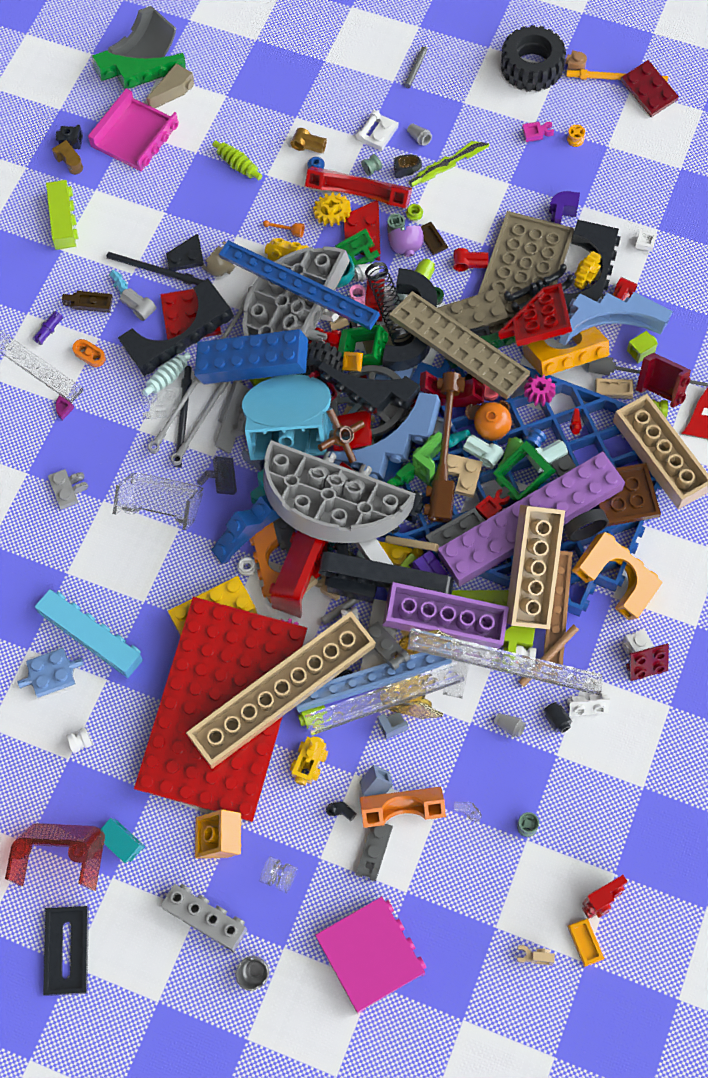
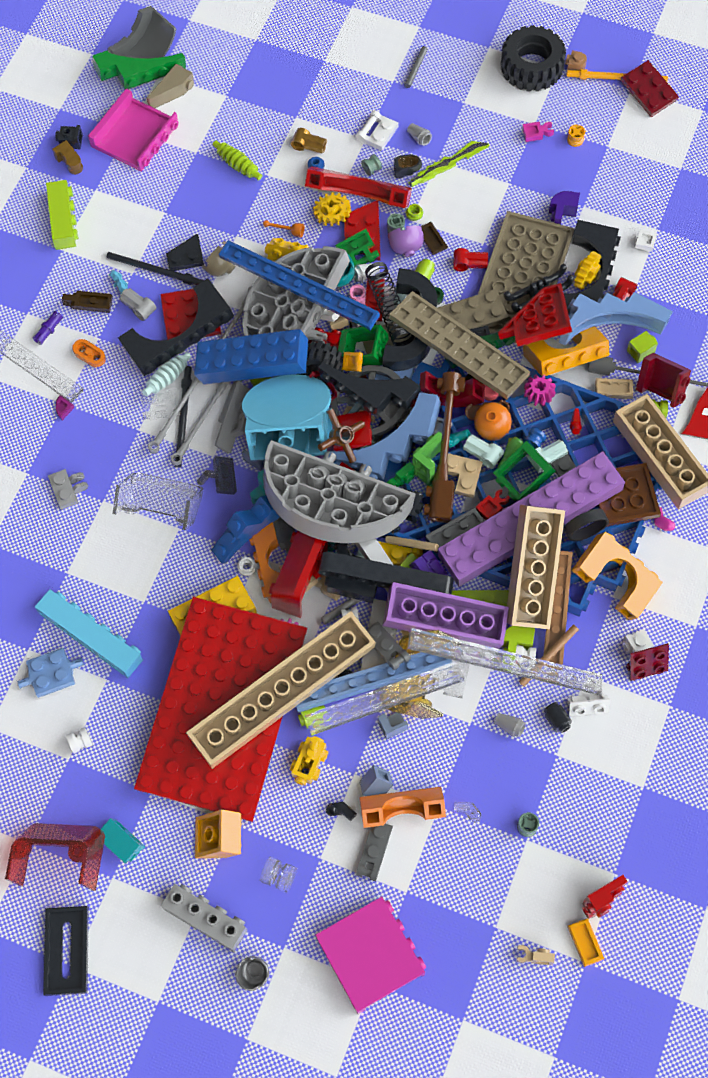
(664, 523): none -> dark pink arm

